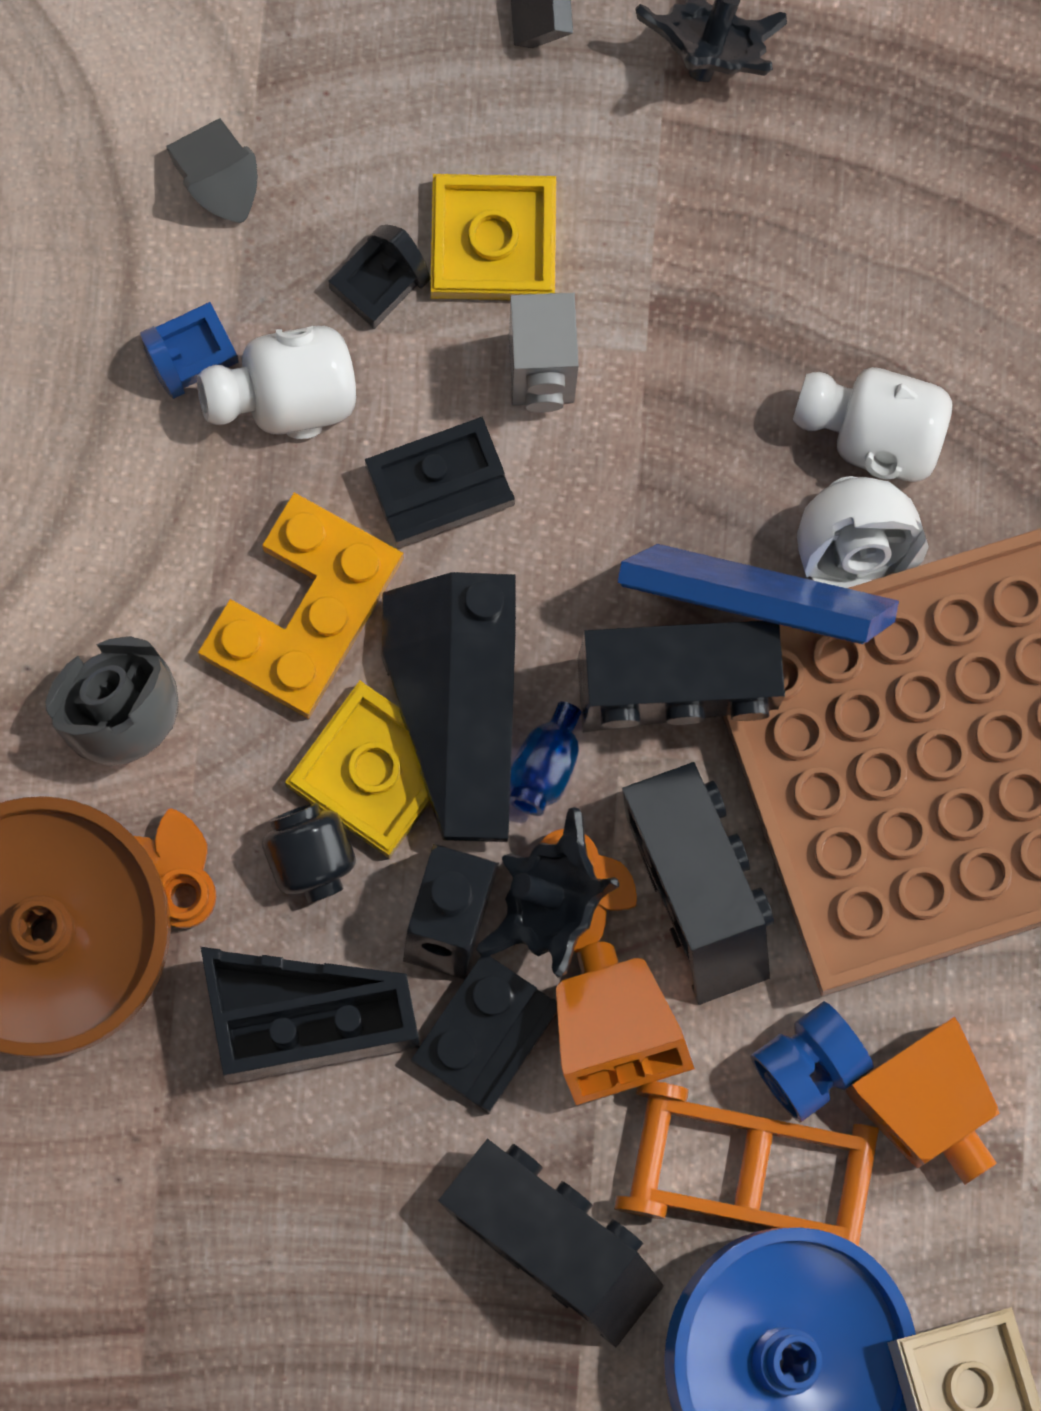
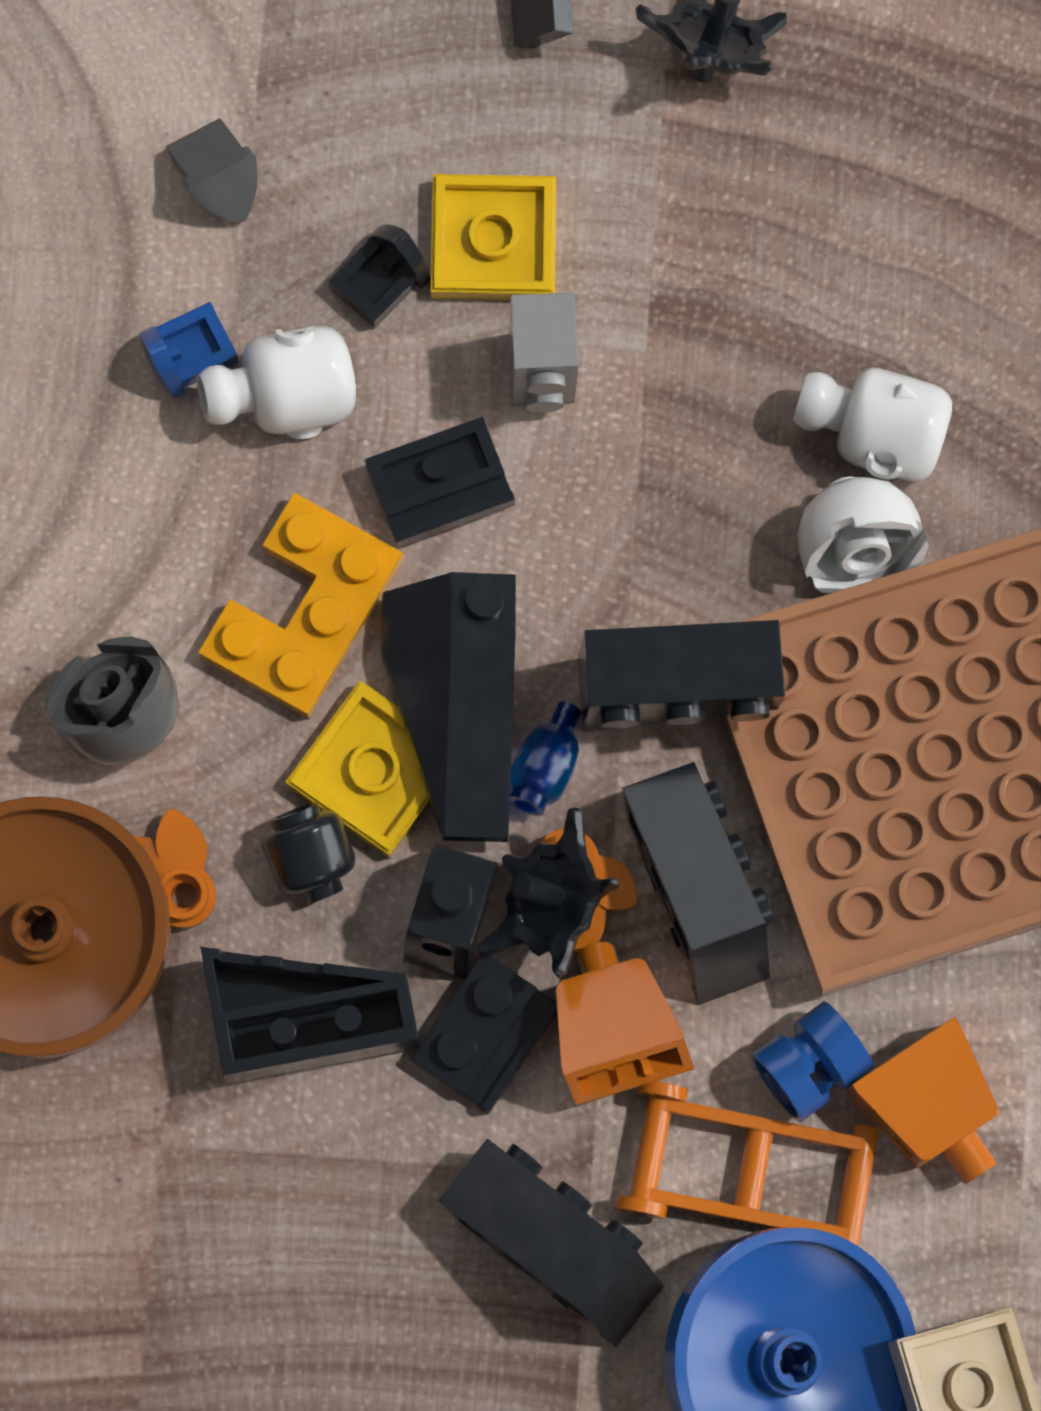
(758, 593): blue tile -> none

